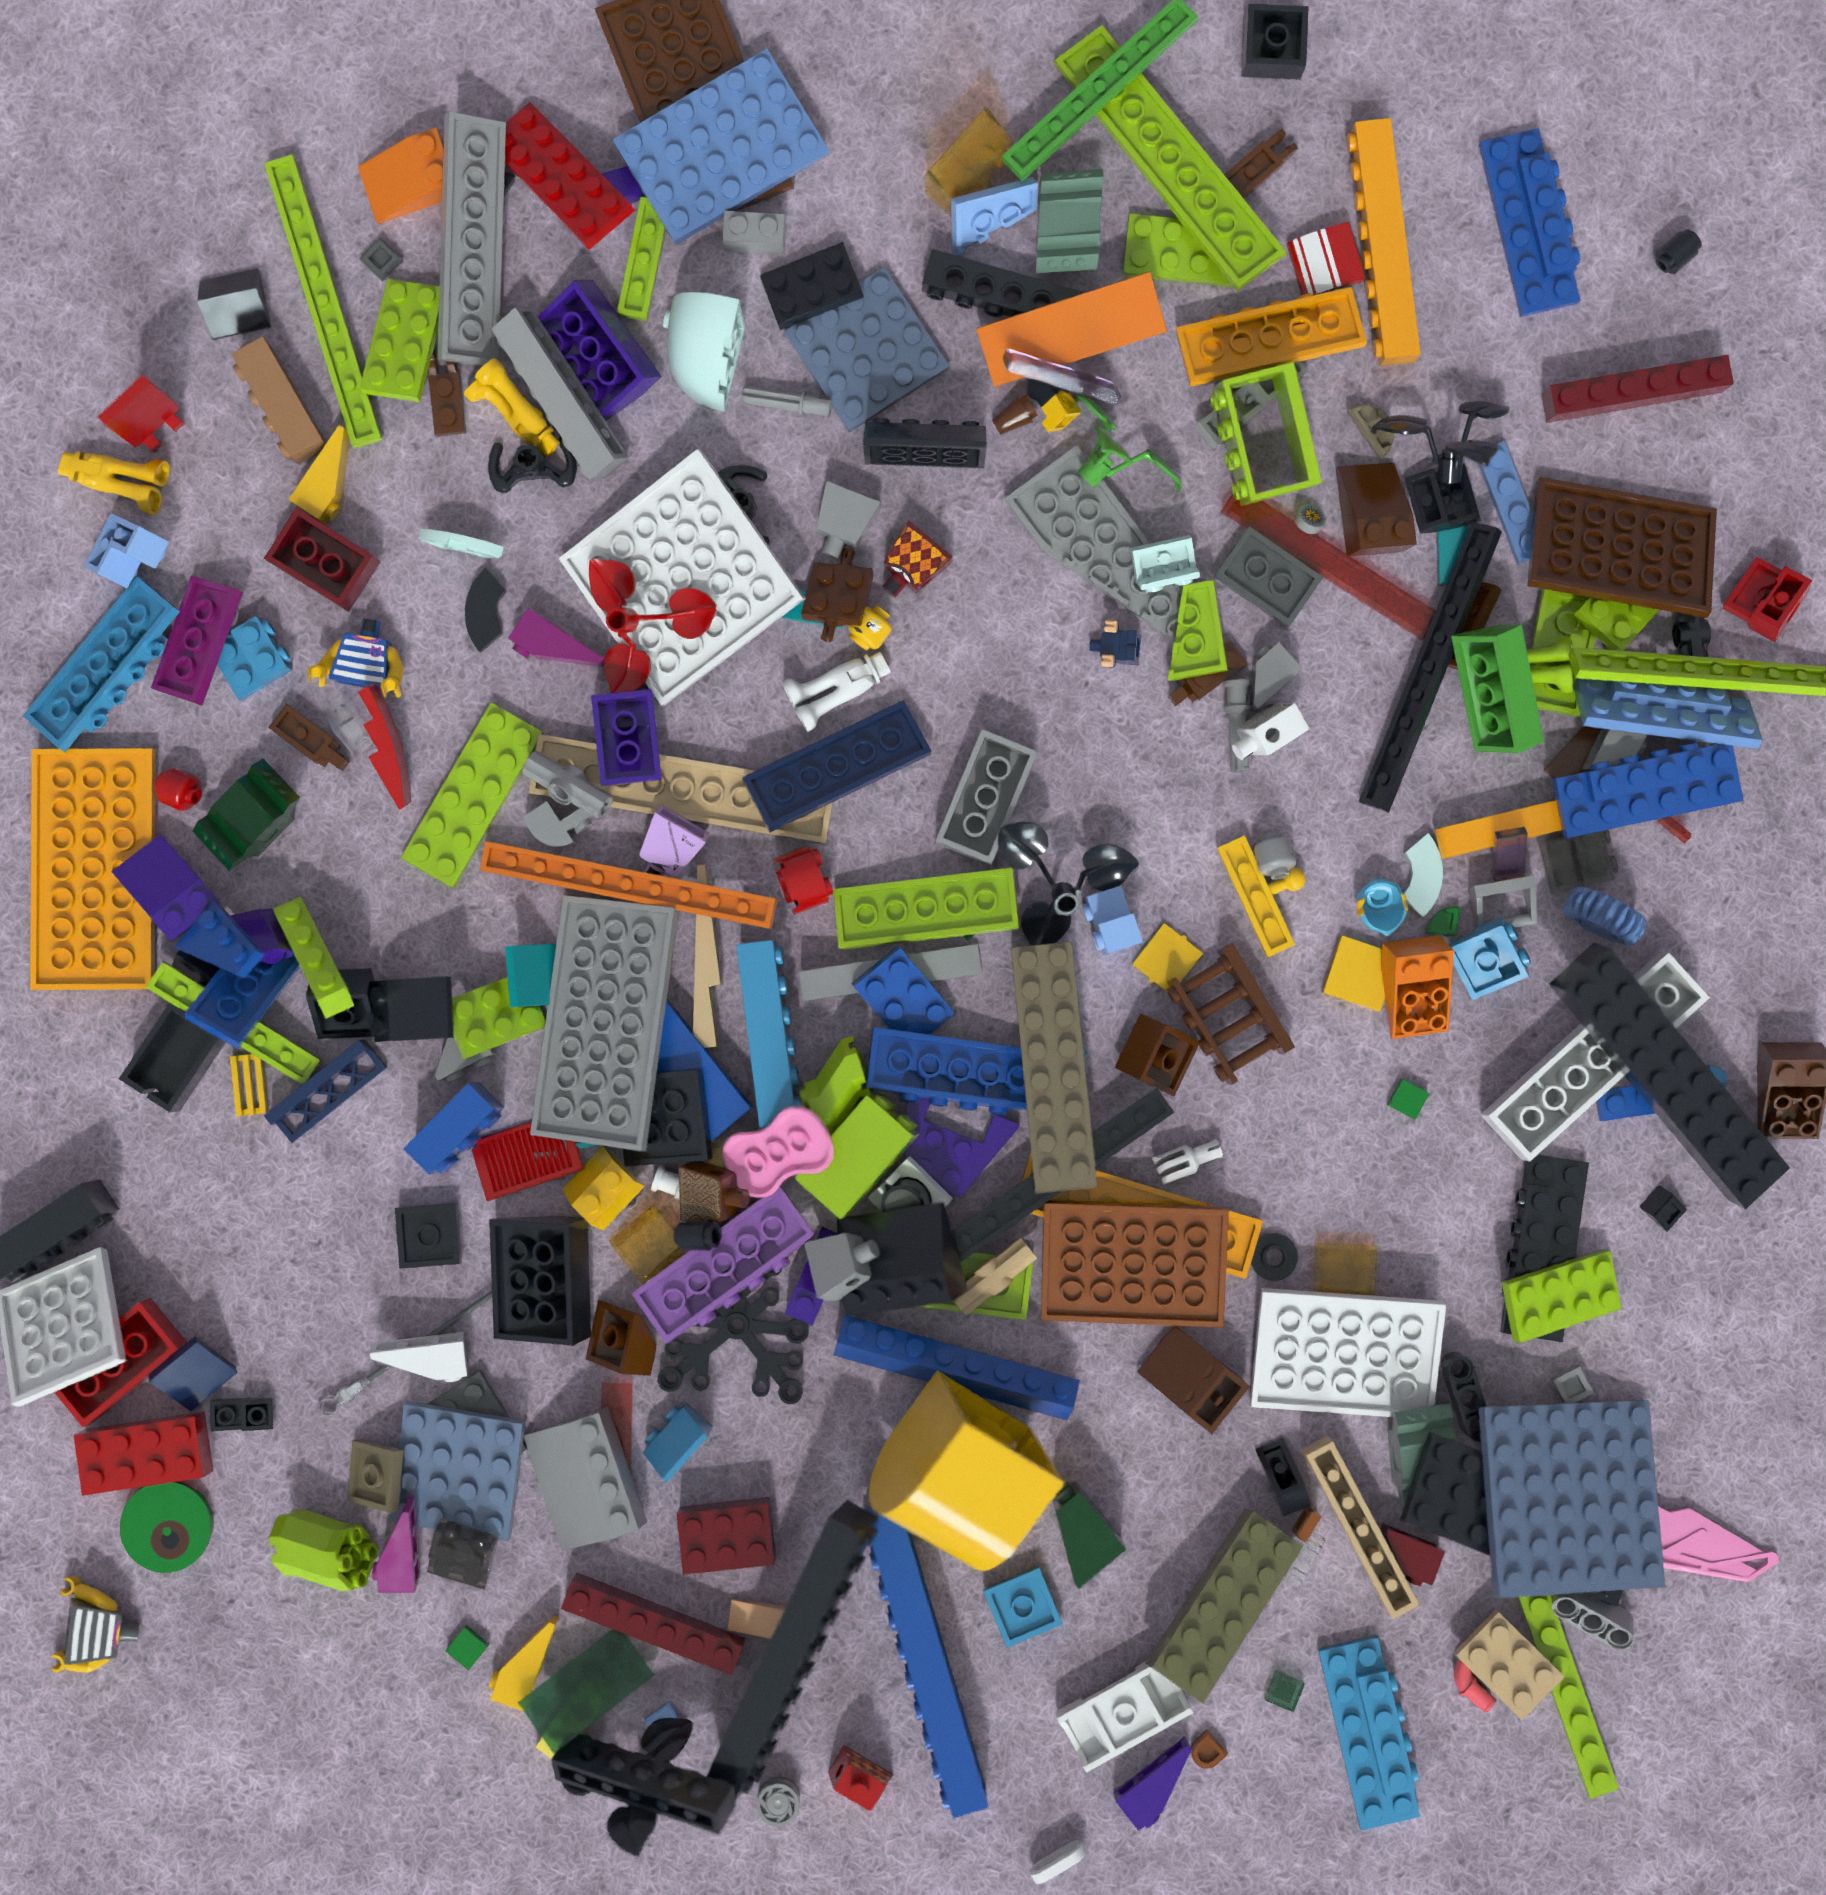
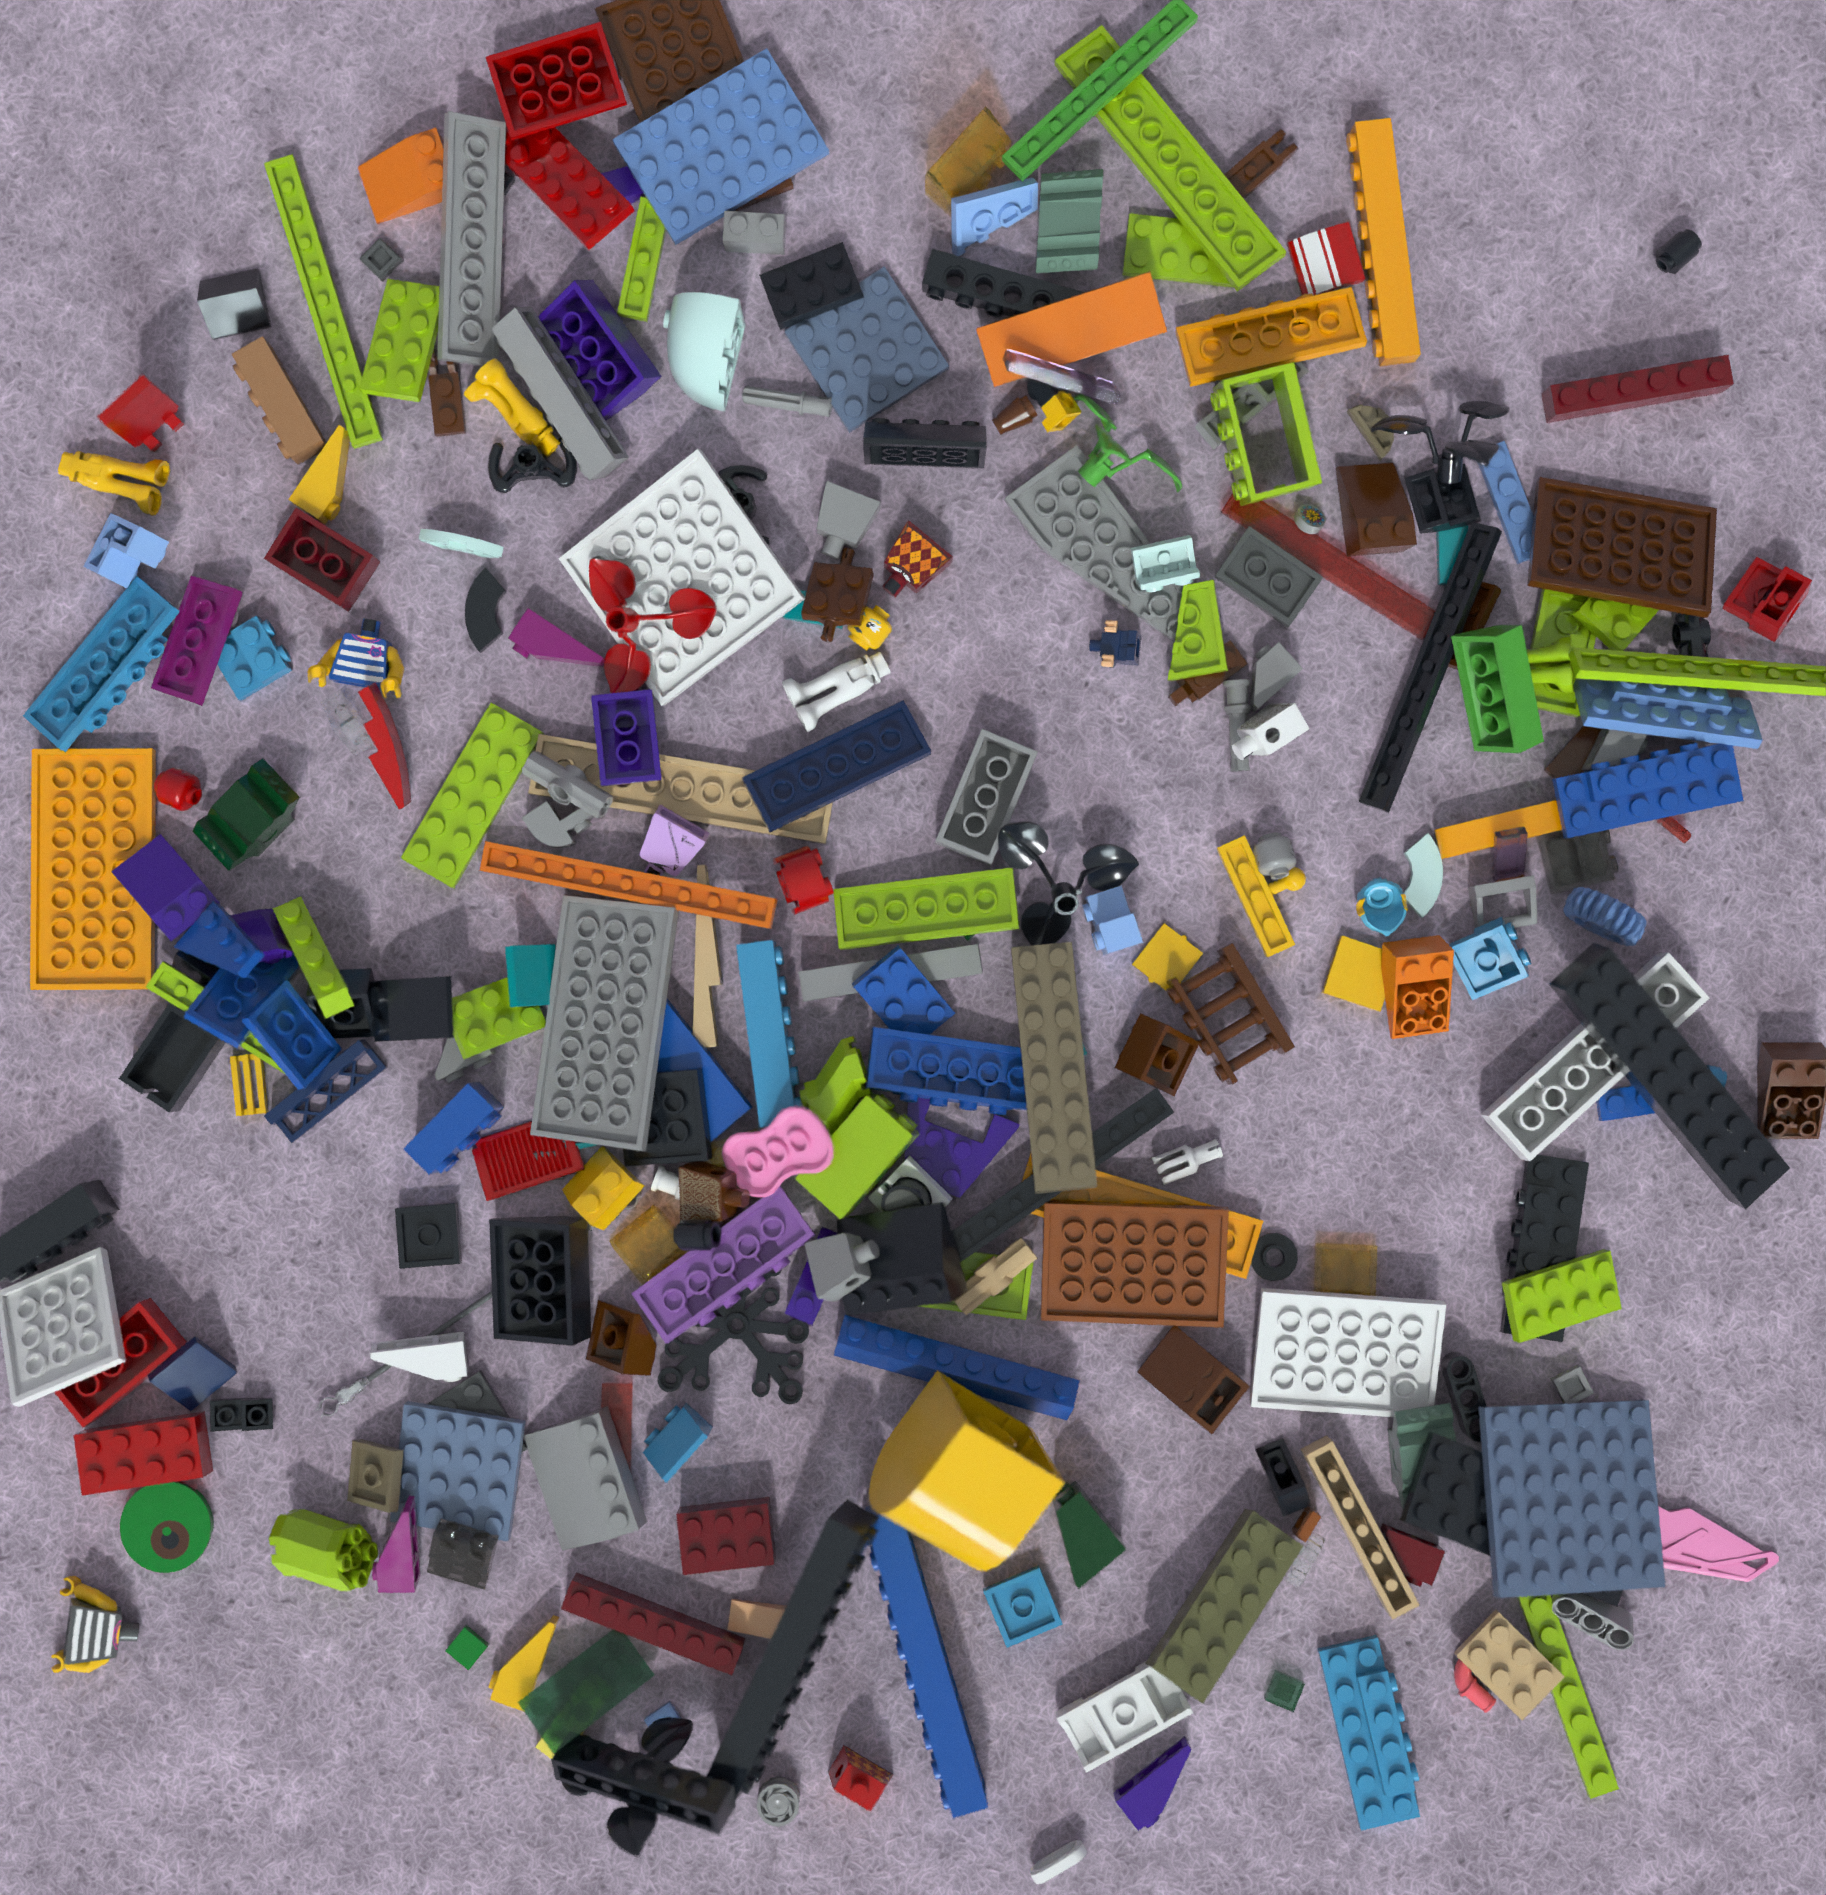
(292, 1034): none -> blue plate
(308, 738): reddish brown hinge -> none
(556, 80): none -> red slope
(1207, 1751): dark orange tile -> none
(1274, 41): black brick -> none
(1408, 1099): green tile -> none
(1444, 922): green tile -> none
(1531, 221): blue plate -> none
(1663, 1208): black slope -> none

